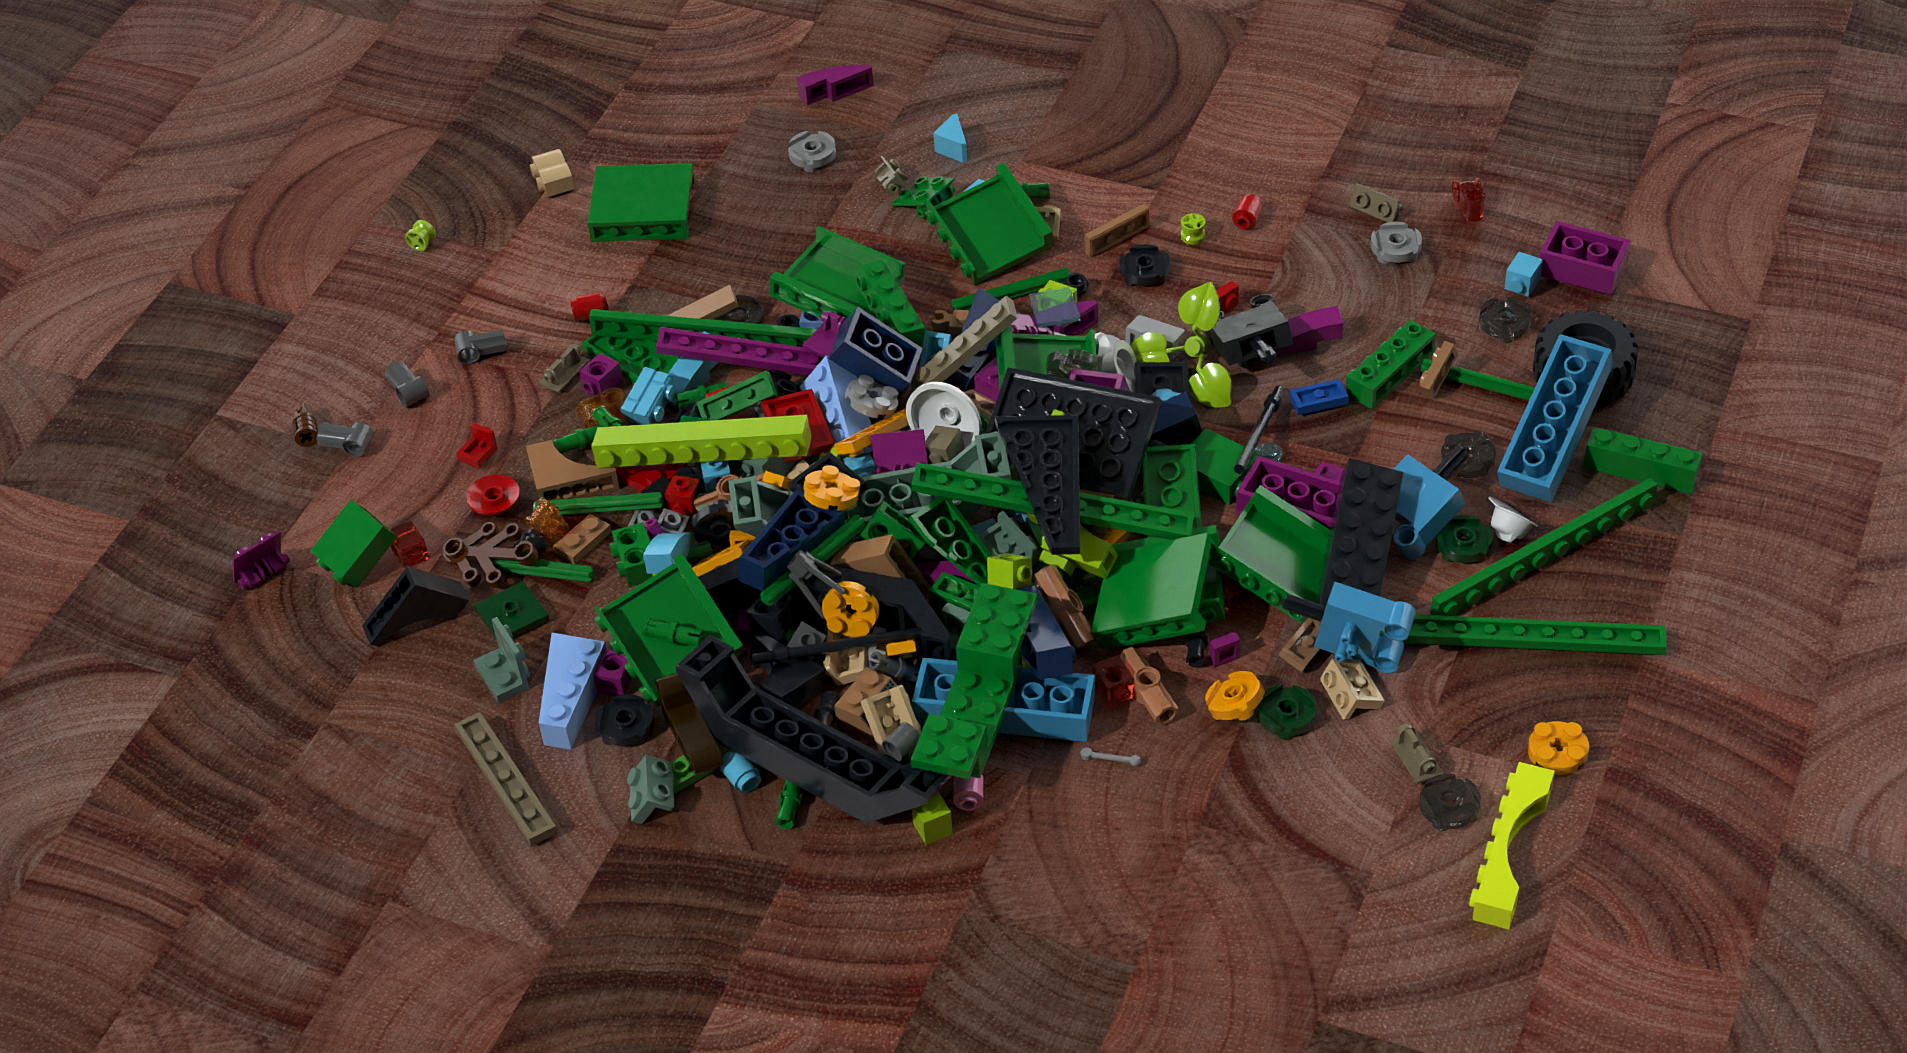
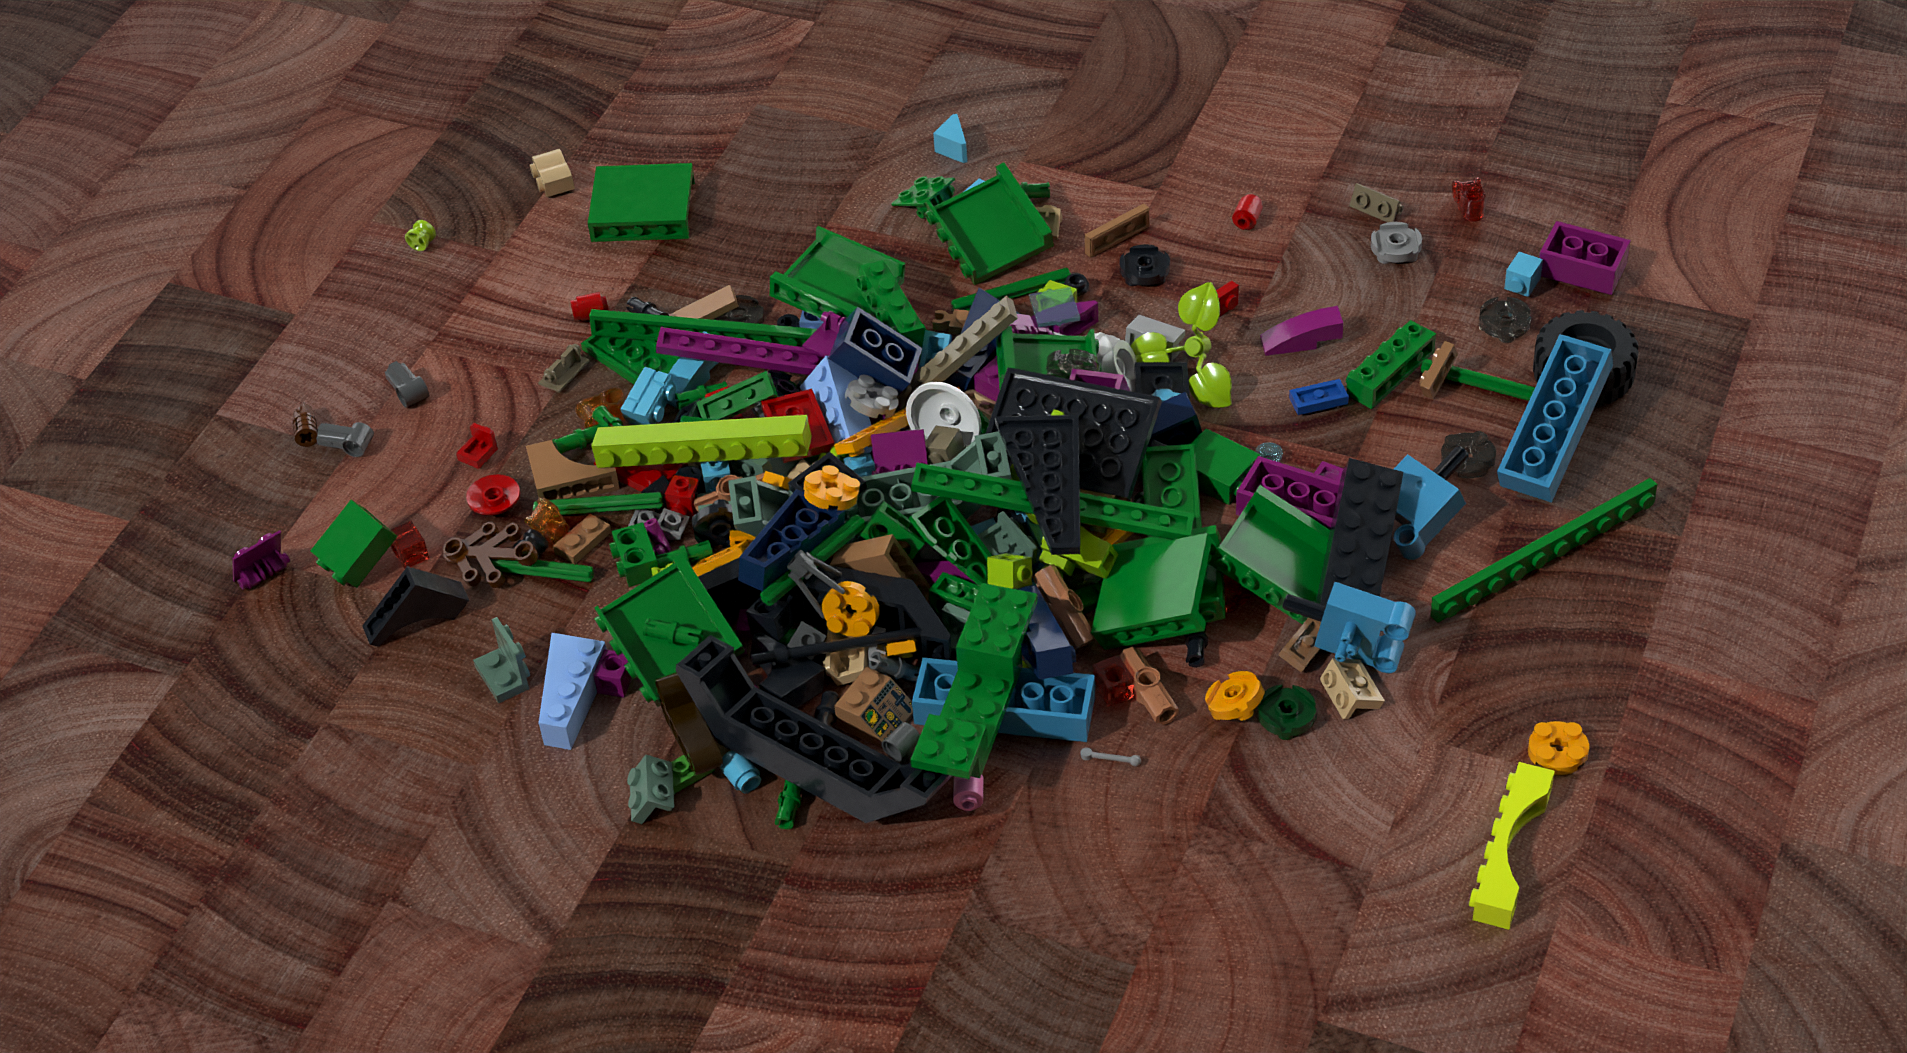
(472, 346): dark grey piece -> none
(505, 779): dark tan plate -> none
(513, 607): dark green plate -> none
(600, 375): magenta brick -> none
(629, 733): black plate -> none
(643, 307): none -> black pin
(664, 548): medium azure slope -> none
(821, 150): light grey plate -> none
(834, 83): magenta slope -> none
(887, 712): tan bracket -> none
(891, 176): dark tan hinge -> none
(933, 820): lime brick -> none
(1193, 229): lime wheel -> none
(1224, 649): magenta plate -> none
(1251, 333): pearl dark grey piece -> none
(1271, 405): black bar -> none
(1415, 754): dark tan hinge -> none
(1449, 816): clear smoke plate -> none
(1461, 551): dark green plate -> none
(1508, 522): white piece -> none
(1538, 634): green plate -> none
(1642, 459): green brick -> none

